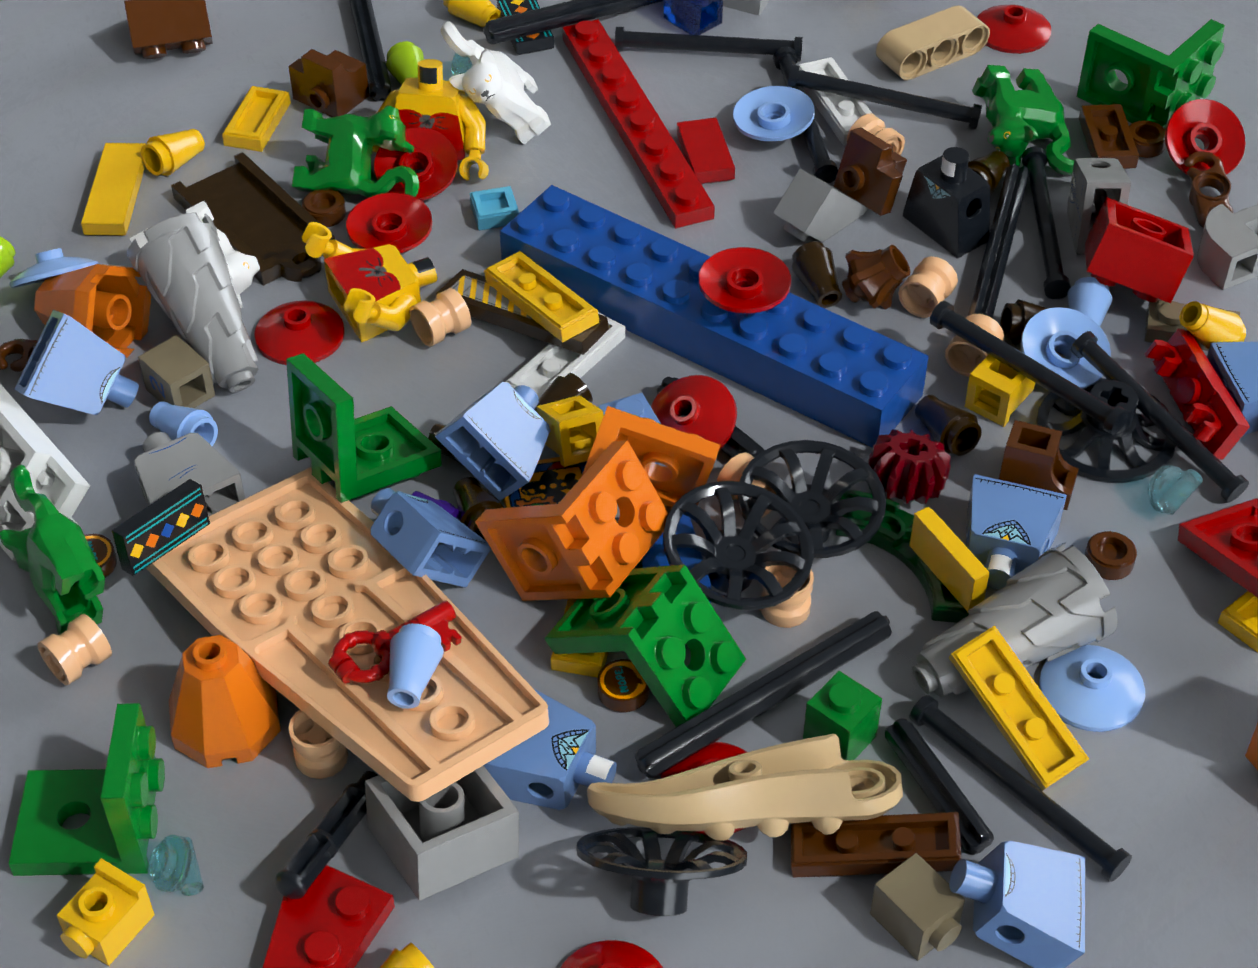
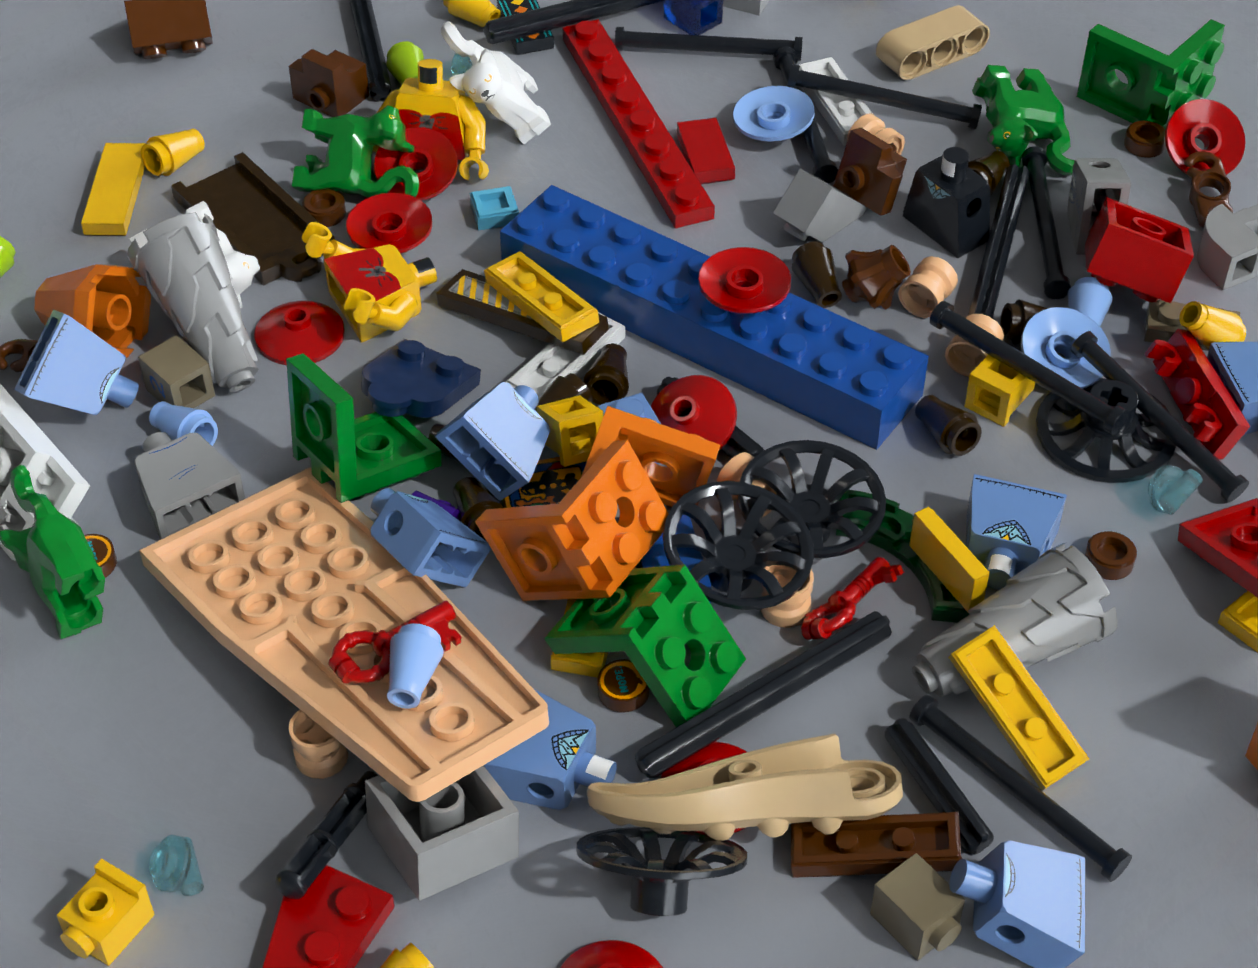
(50, 264): light blue dish -> none
(74, 649): light nougat wheel -> none
(115, 799): green bracket -> none
(161, 527): black tile -> none
(221, 704): orange cone -> none
(256, 118): yellow tile -> none
(416, 381): none -> dark blue plate
(440, 317): light nougat wheel -> none
(608, 375): none -> dark brown cone
(844, 602): none -> red piece
(844, 710): green brick -> none
(910, 466): dark red gear -> none
(1015, 28): red dish -> none
(1035, 460): reddish brown brick -> none
(1090, 702): light blue dish -> none
(1108, 134): reddish brown plate -> none

